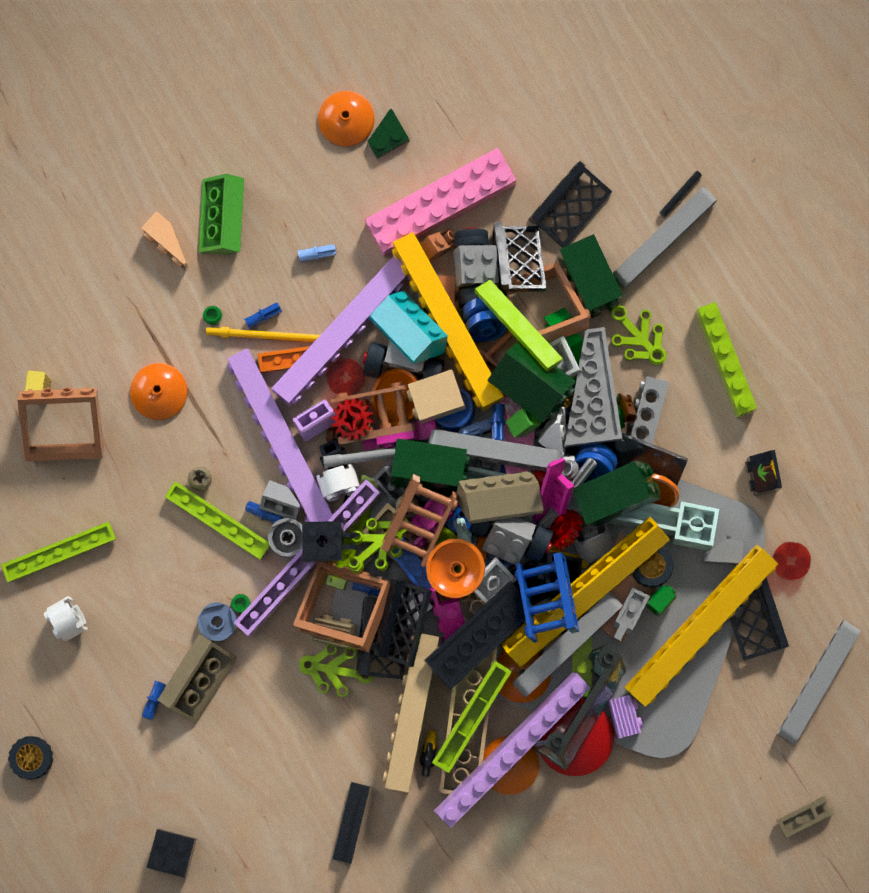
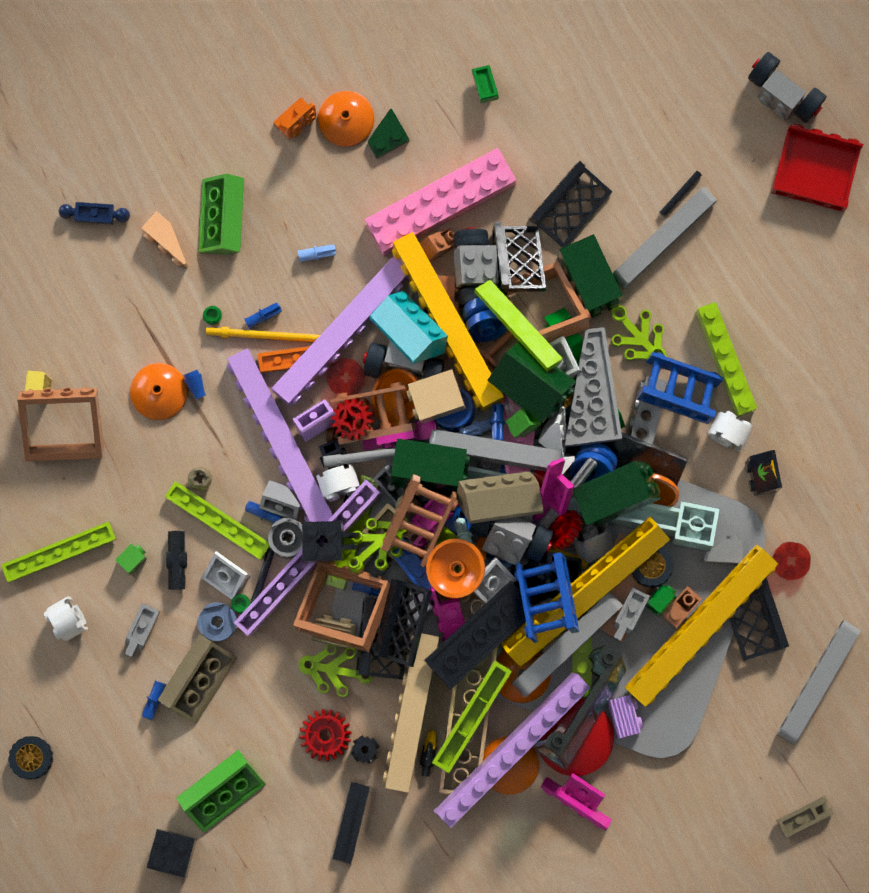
(94, 213): none -> dark blue plate
(131, 558): none -> bright green brick
(141, 629): none -> light grey hinge
(176, 560): none -> black piece
(195, 383): none -> blue cone
(220, 791): none -> bright green slope
(224, 575): none -> white slope
(263, 574): none -> black bar
(295, 118): none -> orange bracket
(321, 723): none -> red gear
(371, 744): none -> black brick
(485, 84): none -> green tile
(570, 469): light grey plate -> none
(580, 797): none -> dark pink bracket
(626, 407): reddish brown bar -> none
(668, 400): none -> blue fence
(681, 607): none -> nougat slope
(730, 431): none -> white brick
(782, 93): none -> brick
(817, 167): none -> red panel

